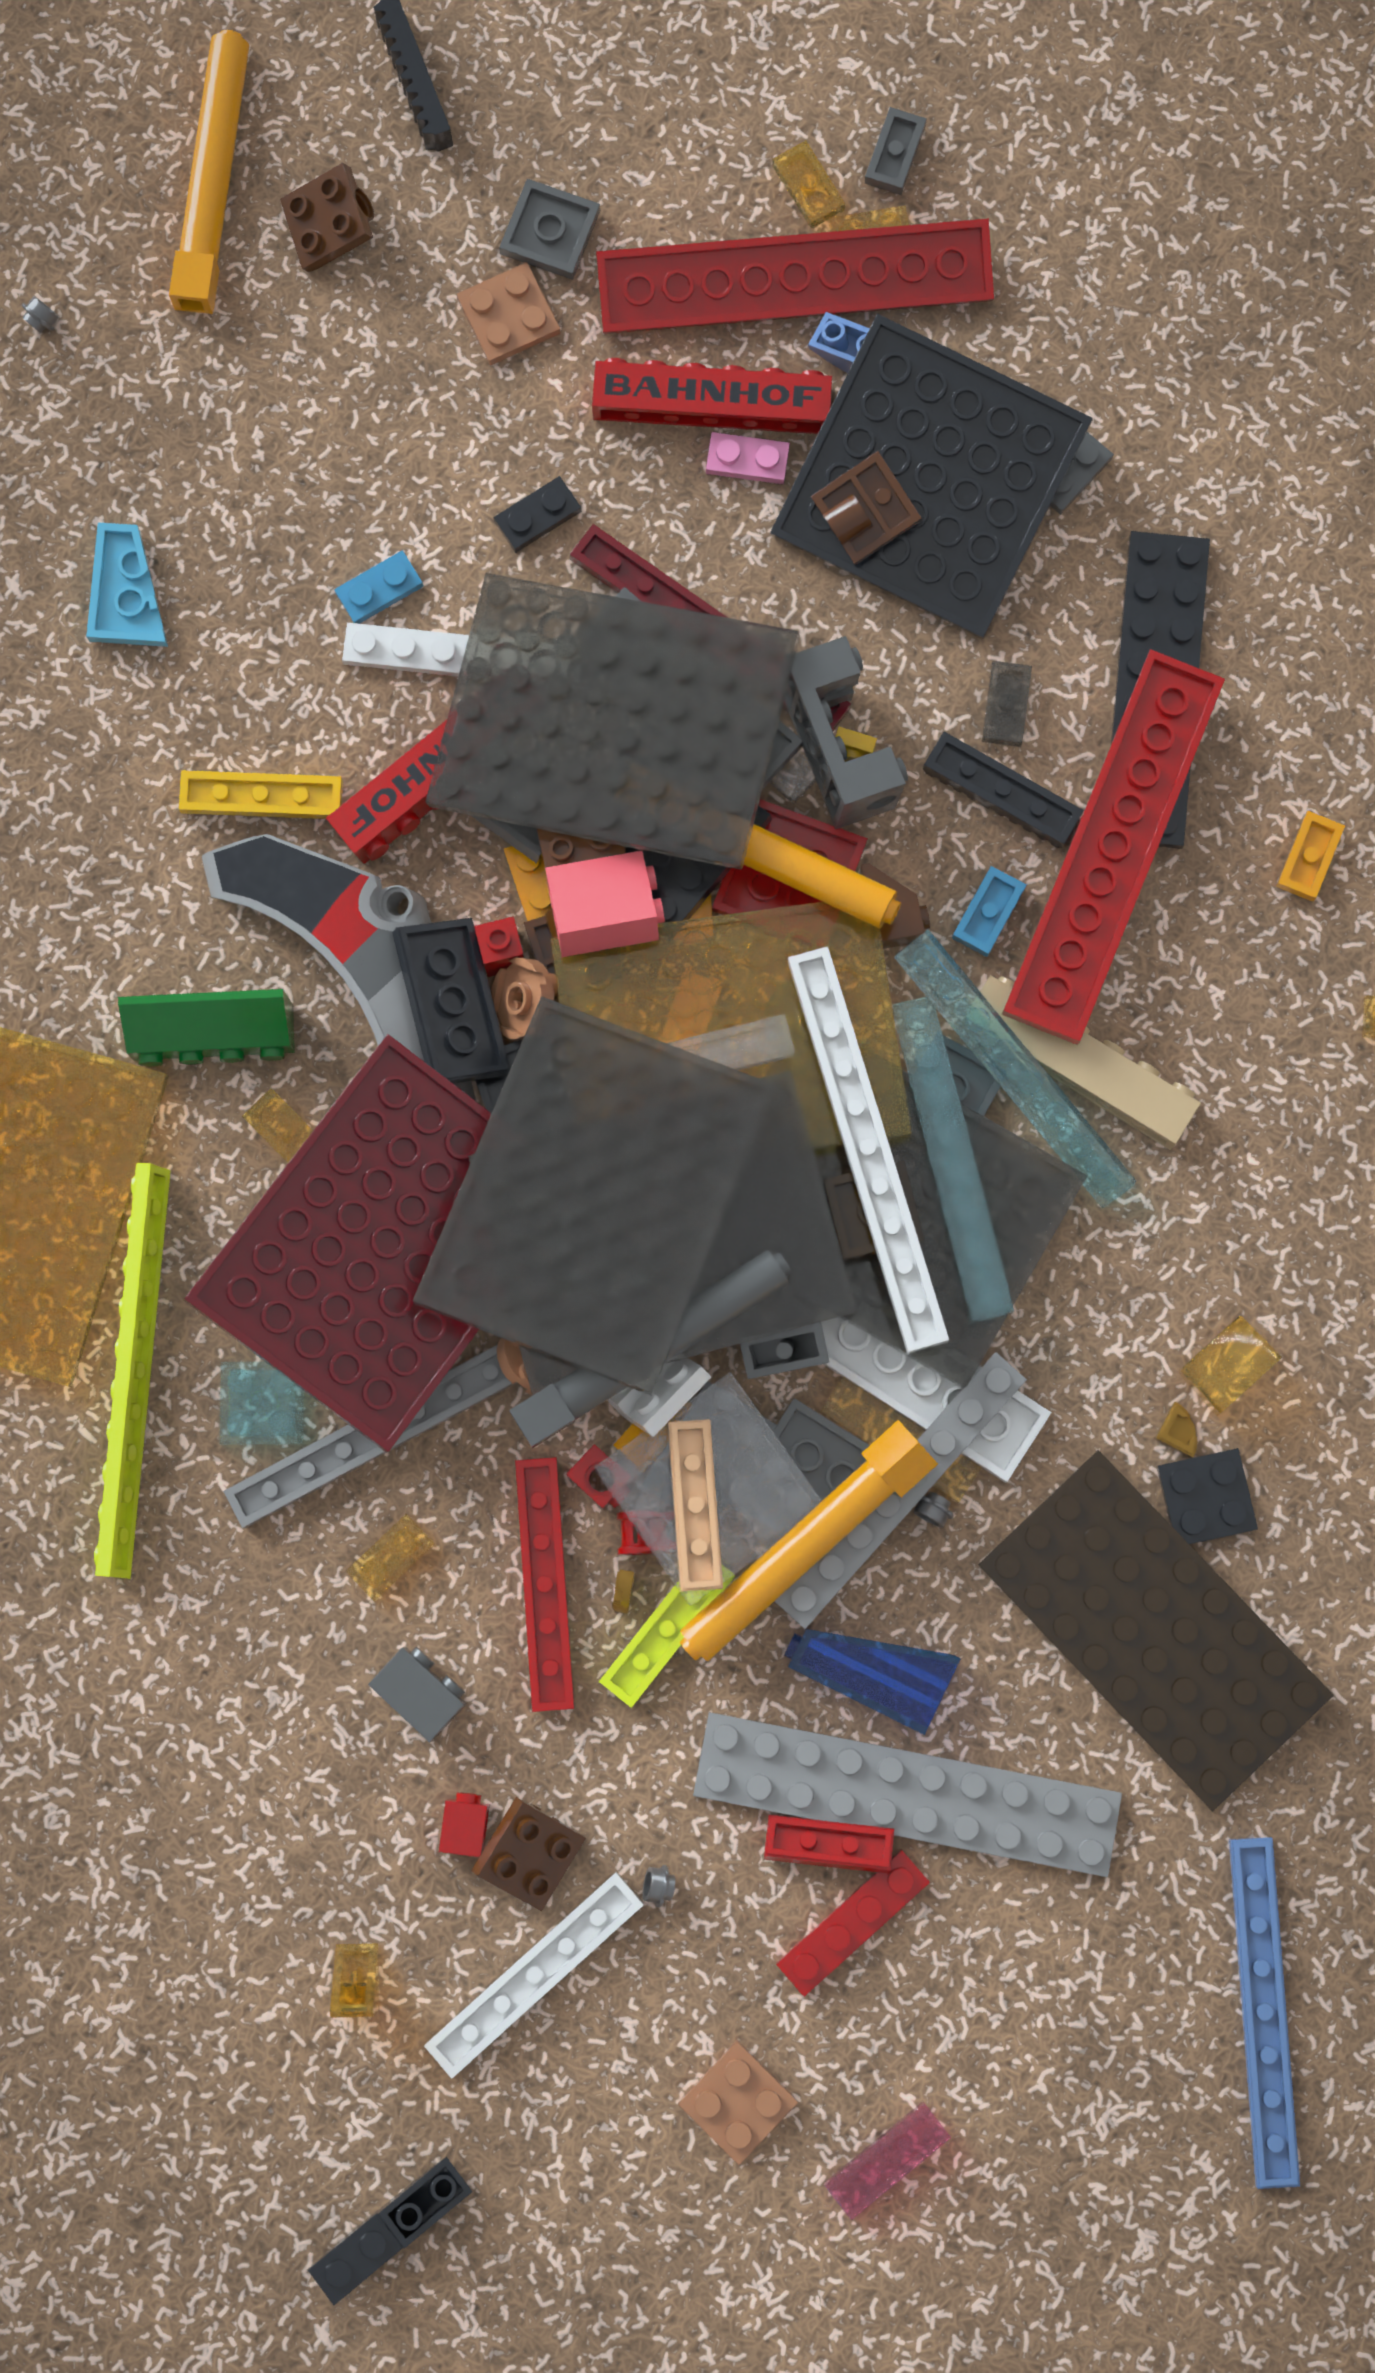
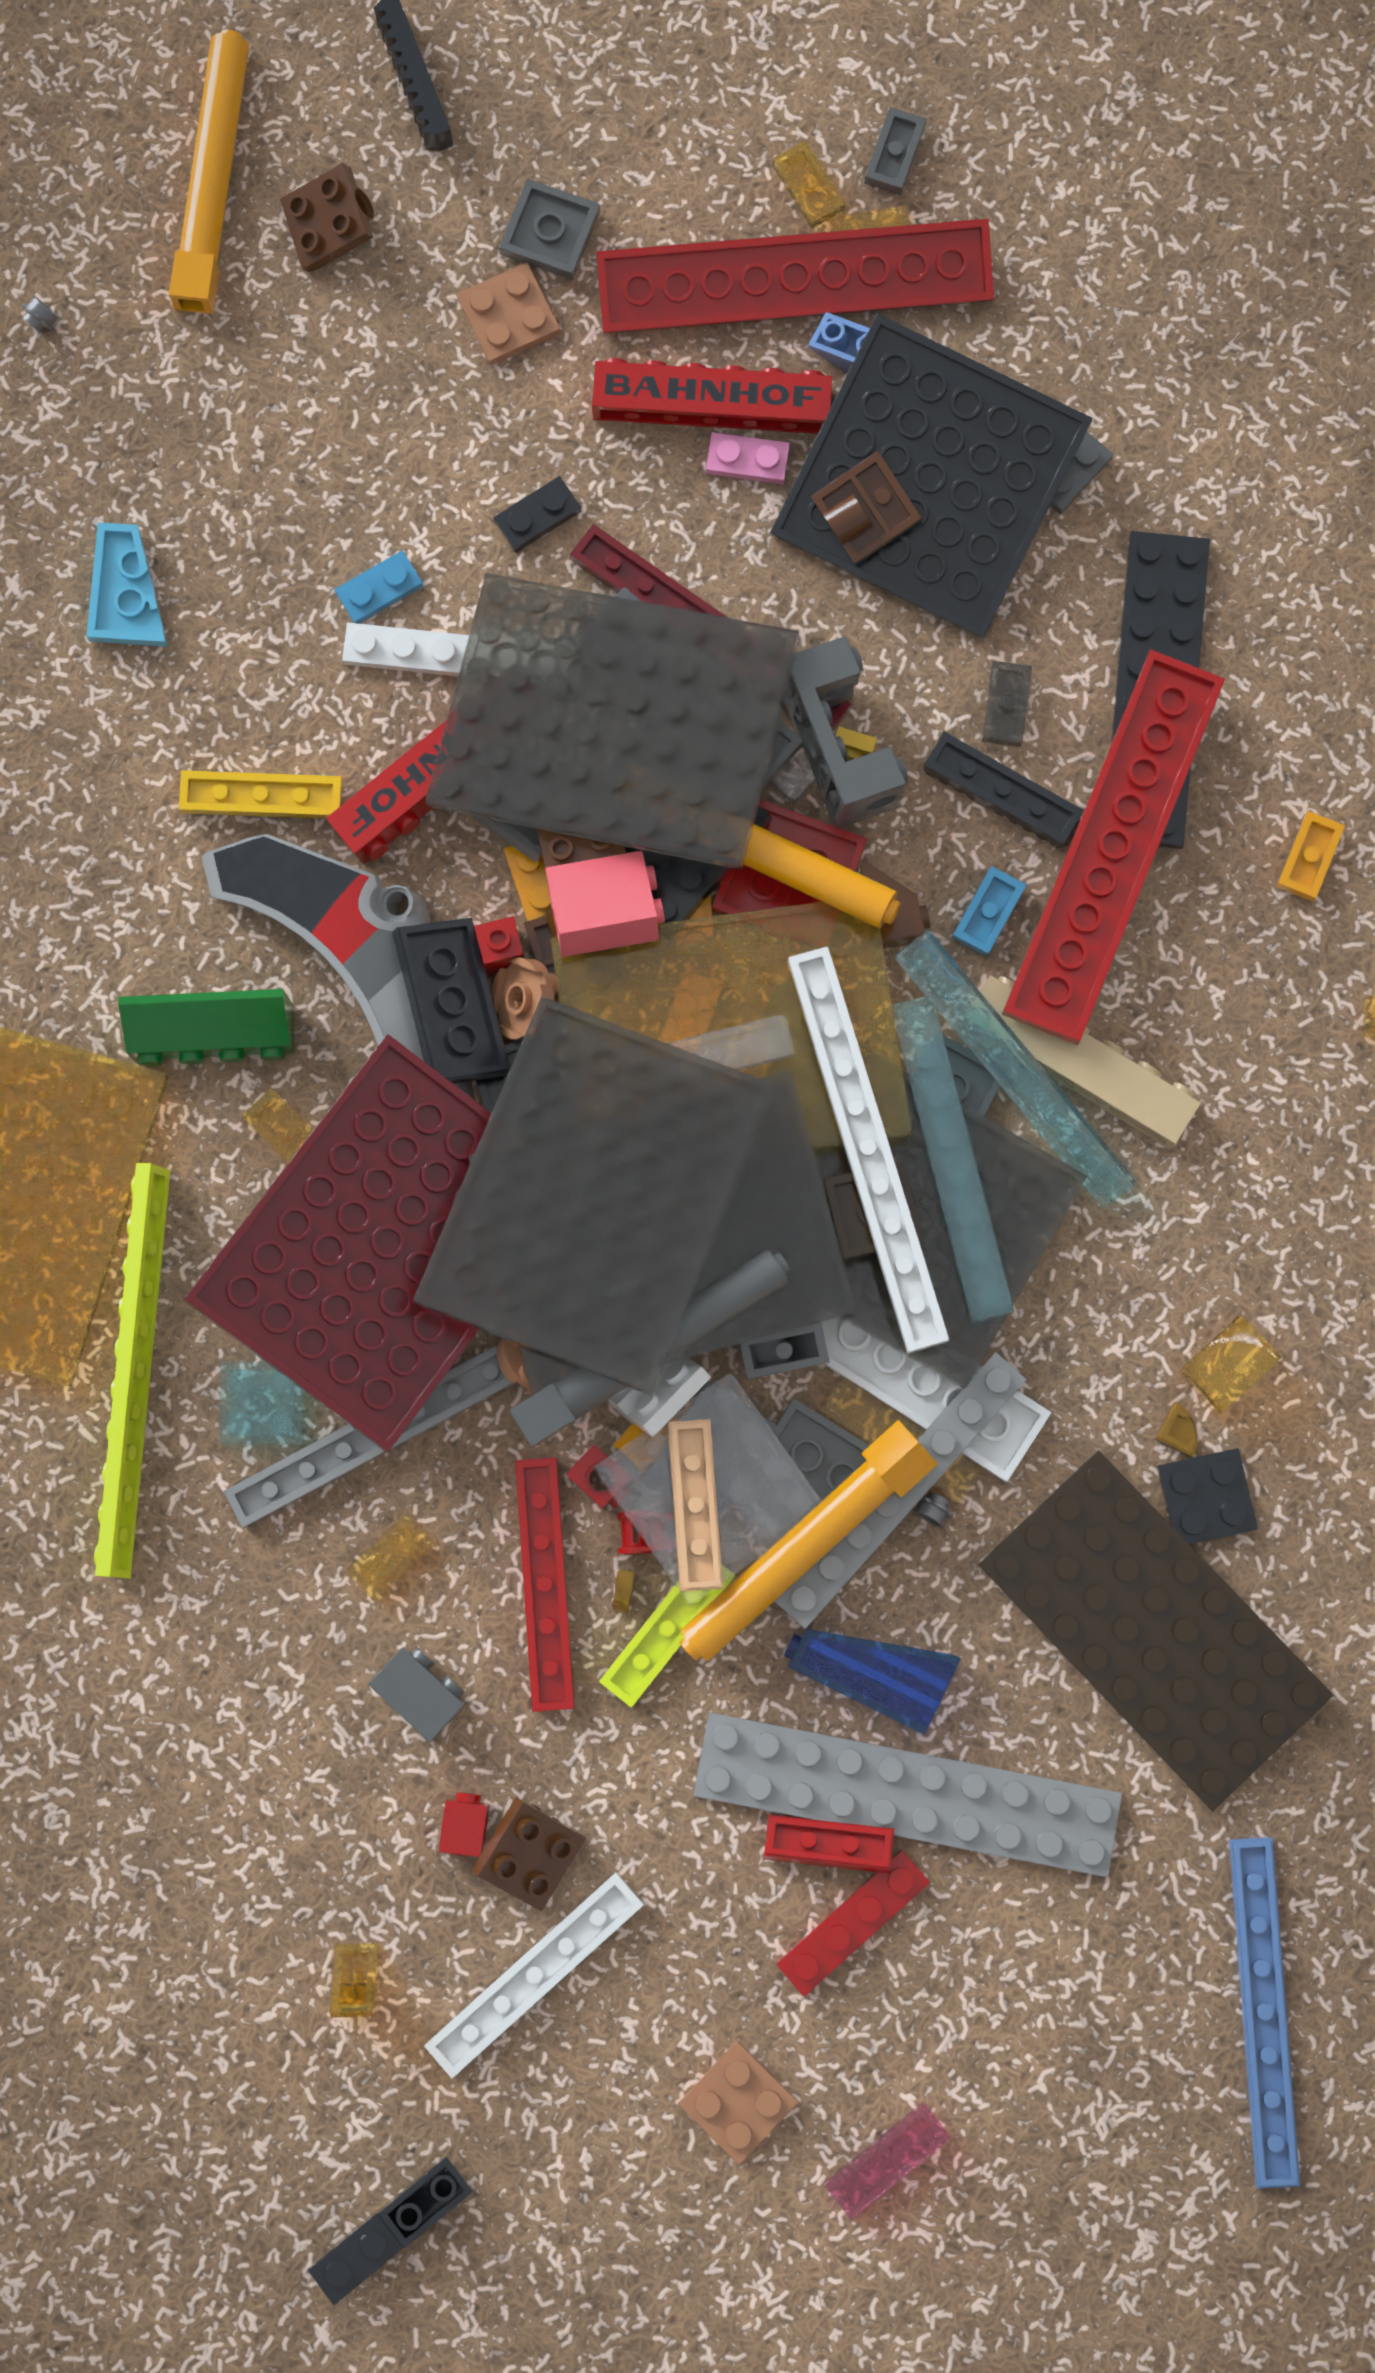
(658, 1885): flat silver plate -> none

